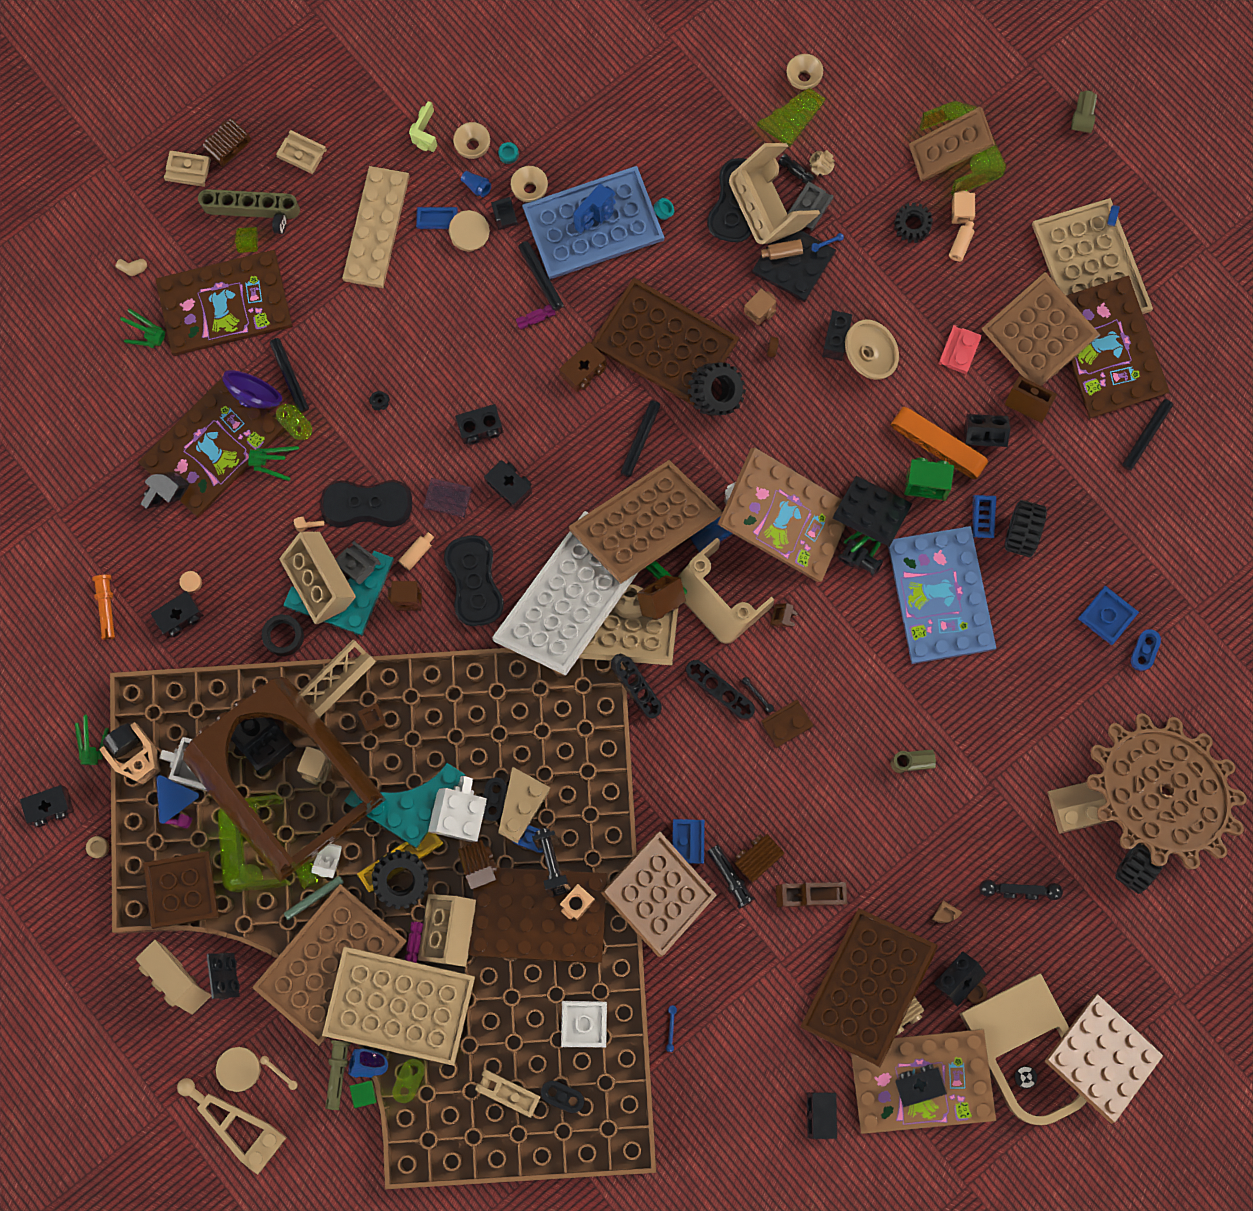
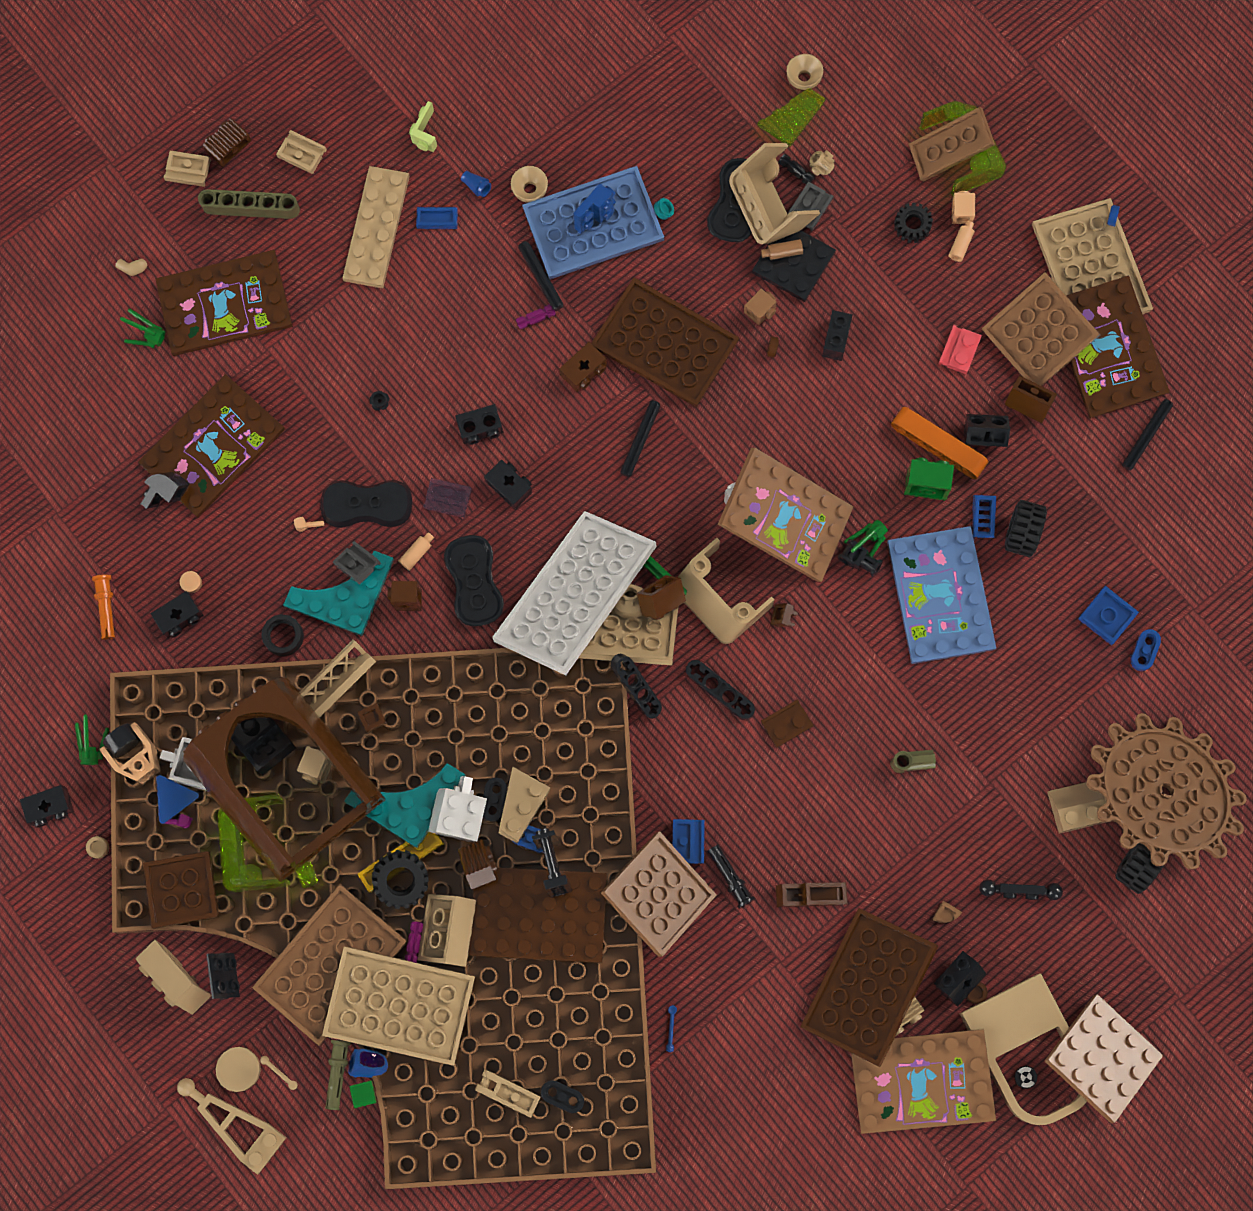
(246, 239): clear neon green slope -> none
(251, 390): dark purple dish -> none
(259, 457): green plant -> none
(279, 223): black tile -> none
(289, 375): black axle -> none
(294, 420): clear neon green plate -> none
(313, 897): sand green bar -> none
(317, 576): tan slope -> none
(327, 861): white bracket -> none
(407, 1080): clear neon green plate -> none
(467, 133): tan piece -> none
(469, 230): tan tile -> none
(504, 213): black panel -> none
(508, 153): teal tile -> none
(577, 892): light nougat brick -> none
(584, 1024): white tile -> none
(645, 521): medium nougat plate -> none
(708, 534): blue tile -> none
(731, 389): black tyre -> none
(758, 858): reddish brown brick -> none
(768, 707): black hinge -> none
(815, 247): blue hinge -> none
(821, 1115): black hinge -> none
(872, 349): tan dish -> none
(872, 511): black plate -> none
(934, 1088): black brick -> none
(1084, 116): olive piece -> none

